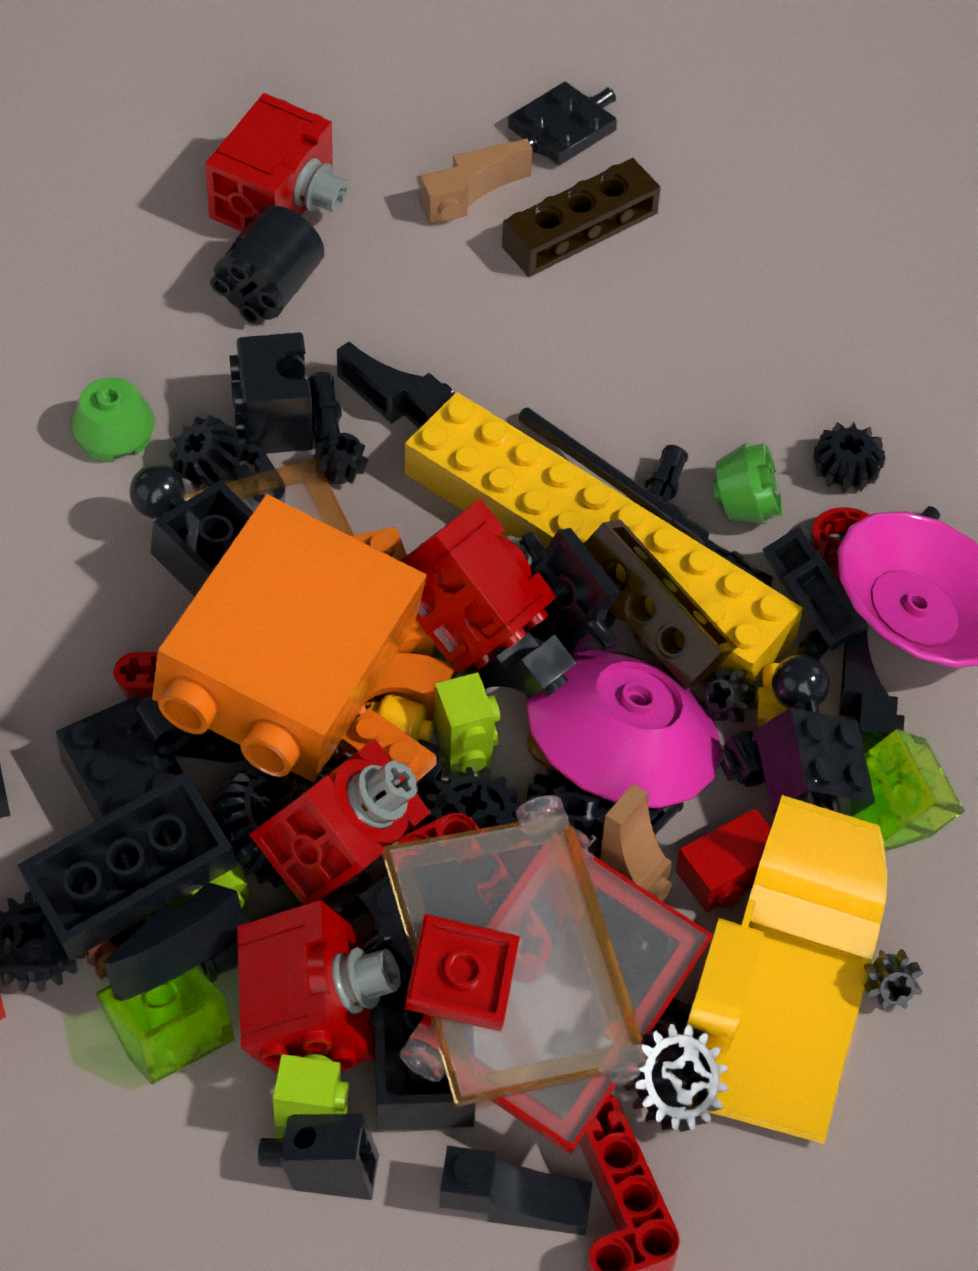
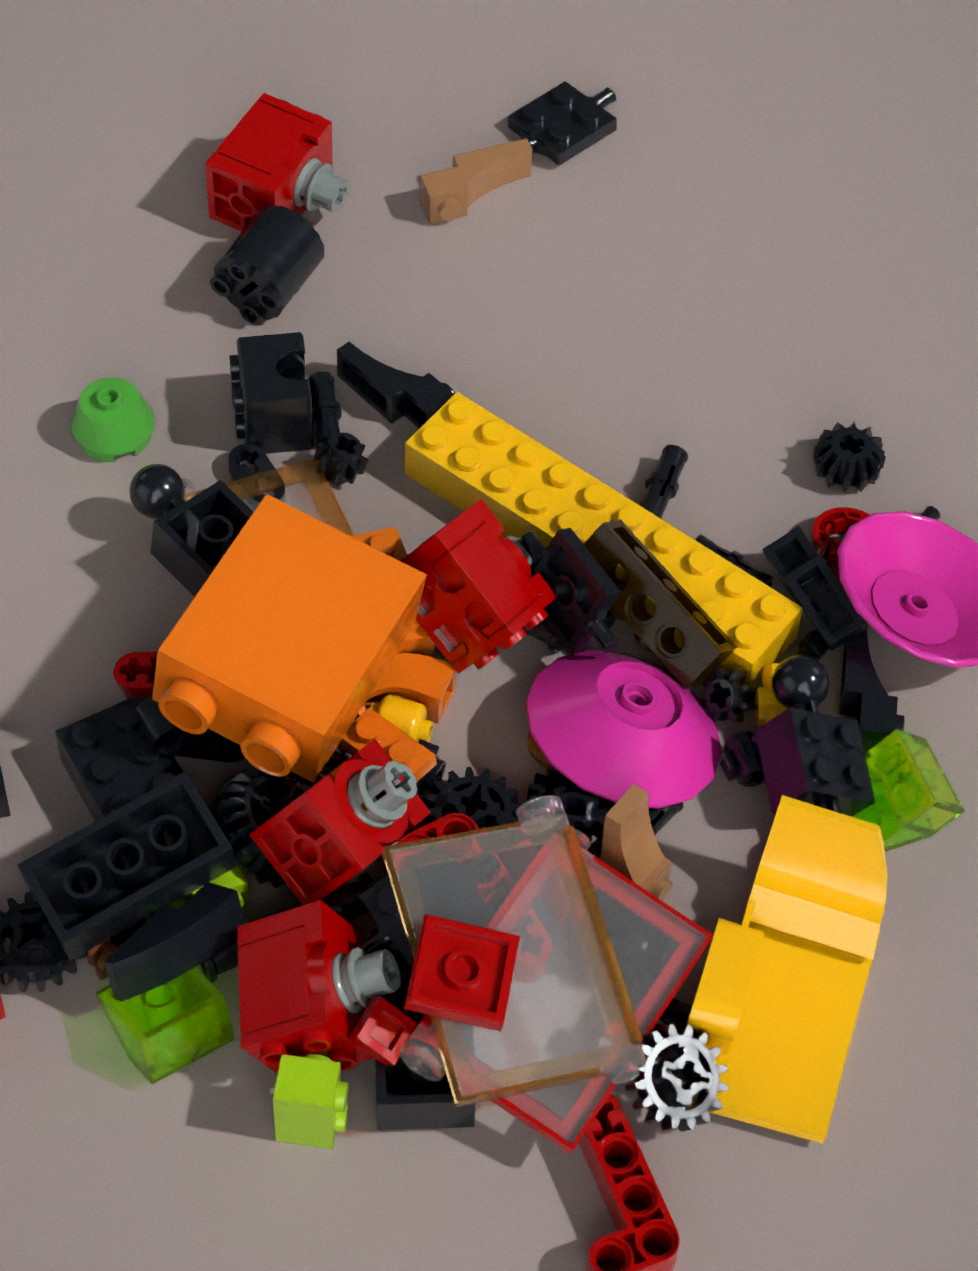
(206, 451): black gear -> none
(325, 1155): black torso -> none
(383, 1031): none -> red plate
(465, 723): lime brick -> none
(512, 1193): black slope -> none
(529, 667): black slope -> none
(580, 216): dark brown brick -> none
(668, 511): black bar -> none
(724, 861): red brick -> none
(748, 485): bright green cone -> none
(897, 990): black gear -> none

